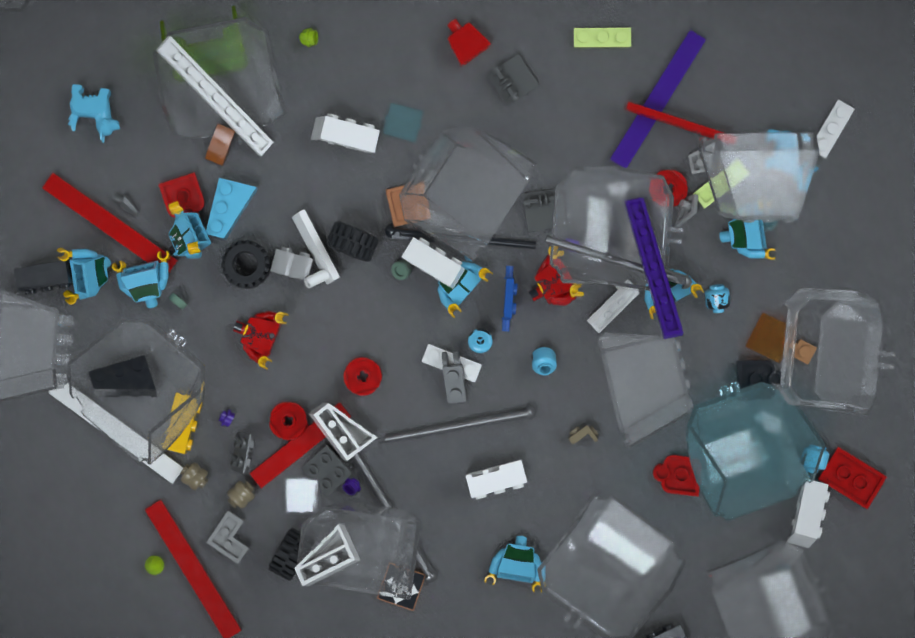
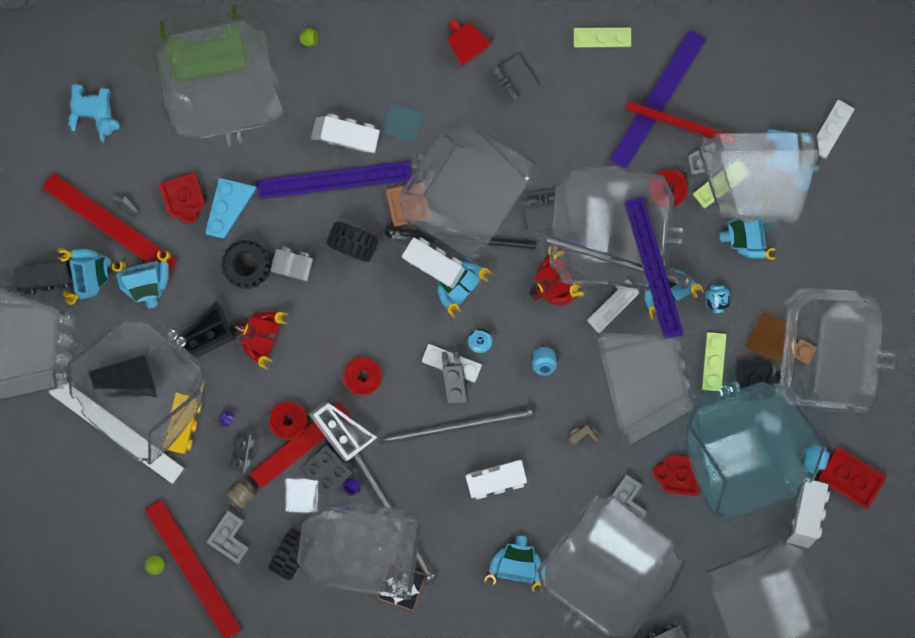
(178, 301): sand green tile -> none
(187, 233): medium azure torso -> none
(194, 476): dark tan piece -> none
(208, 332): none -> black wedge
(214, 95): white tile -> none
(220, 144): dark orange slope -> none
(327, 271): white piece -> none
(328, 557): white wedge -> none
(334, 180): none -> dark purple tile
(401, 269): sand green tile -> none
(509, 306): blue plate -> none
(626, 492): none -> light grey plate
(687, 209): light grey piece -> none
(713, 361): none -> yellowish green plate

